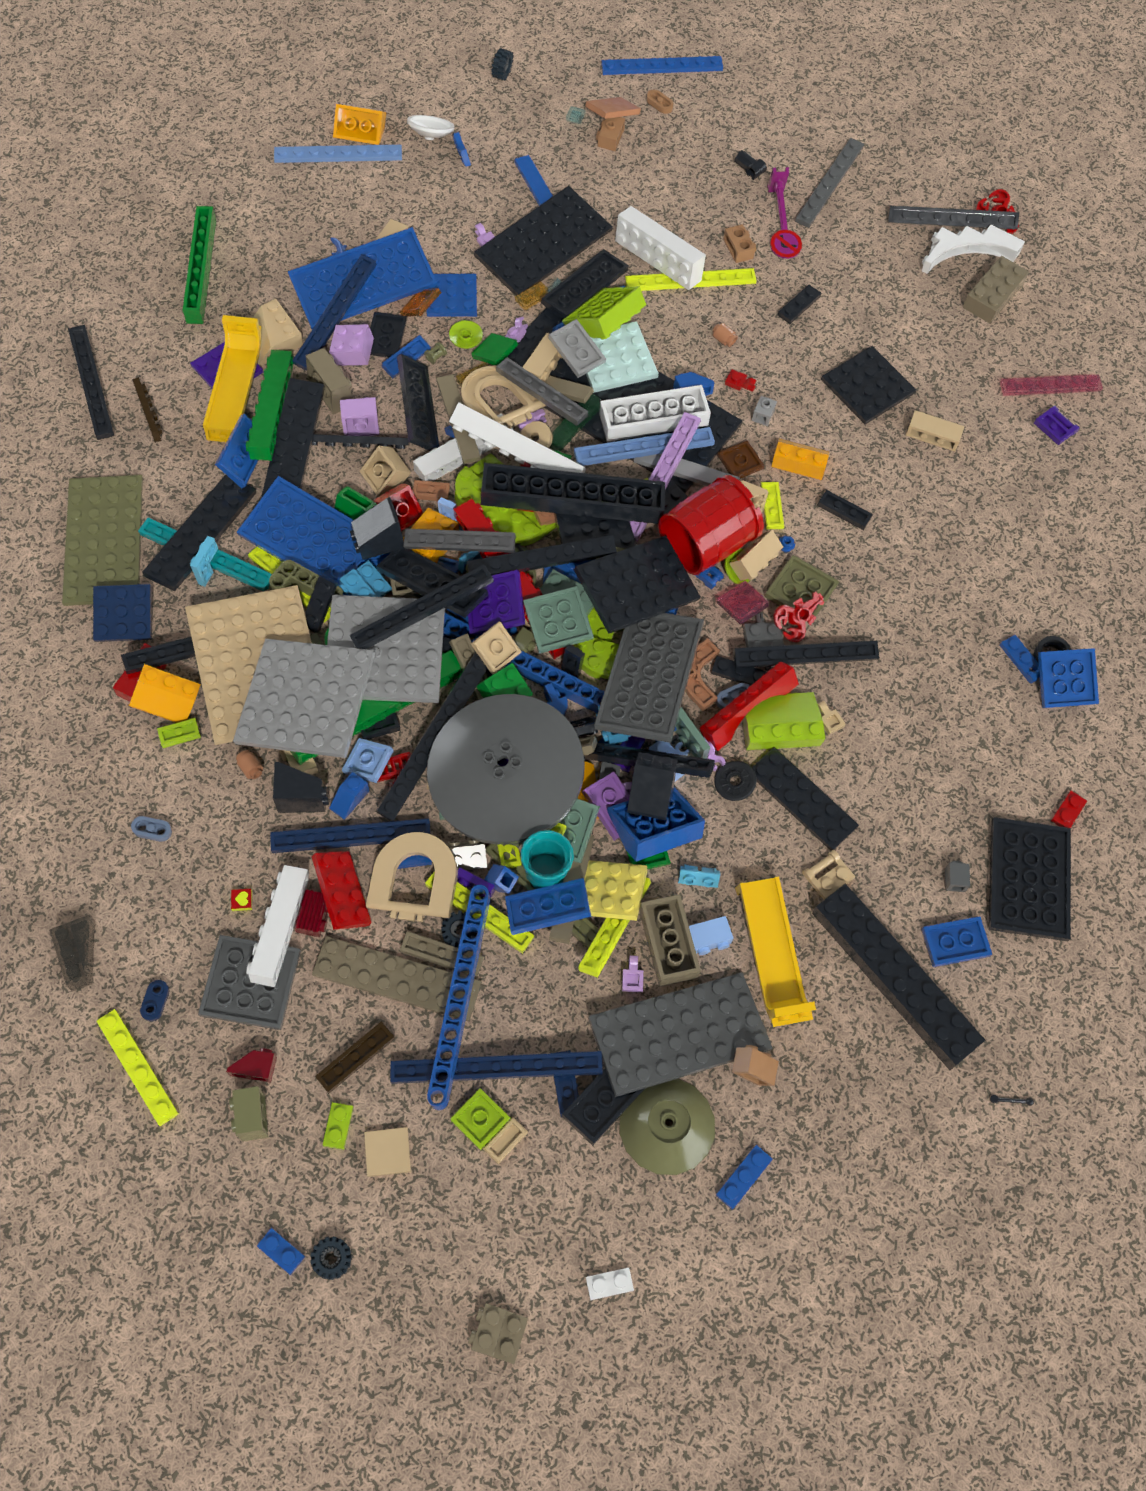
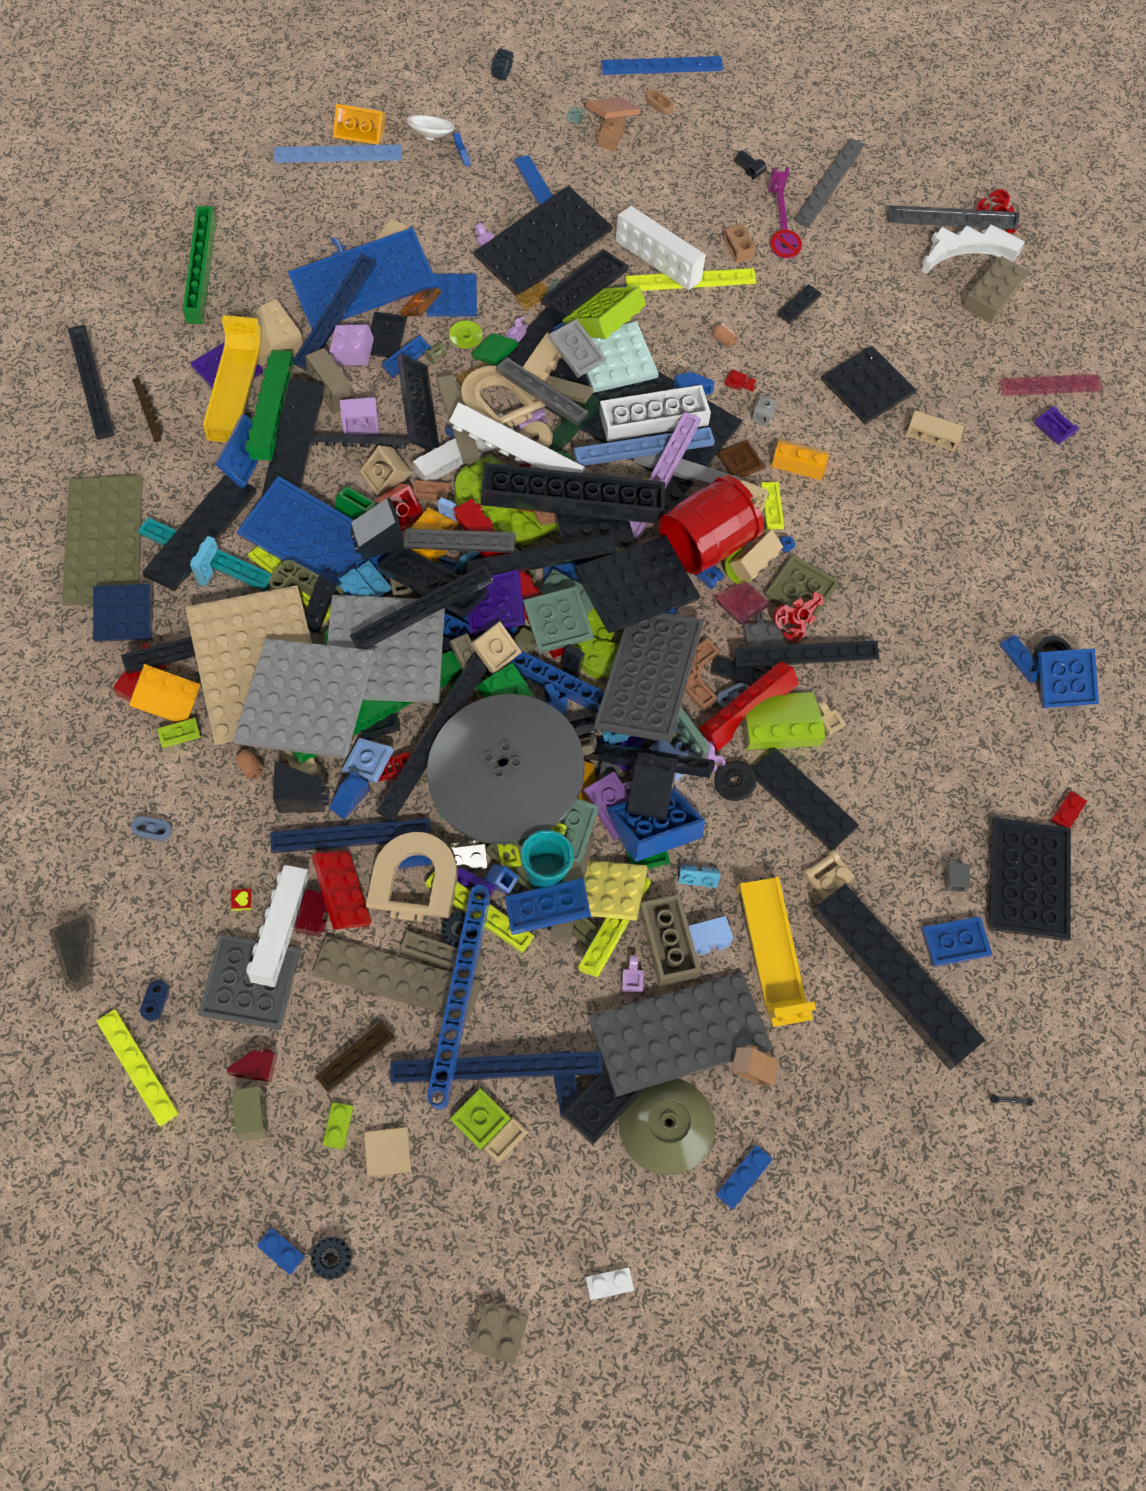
(845, 510): black plate -> none

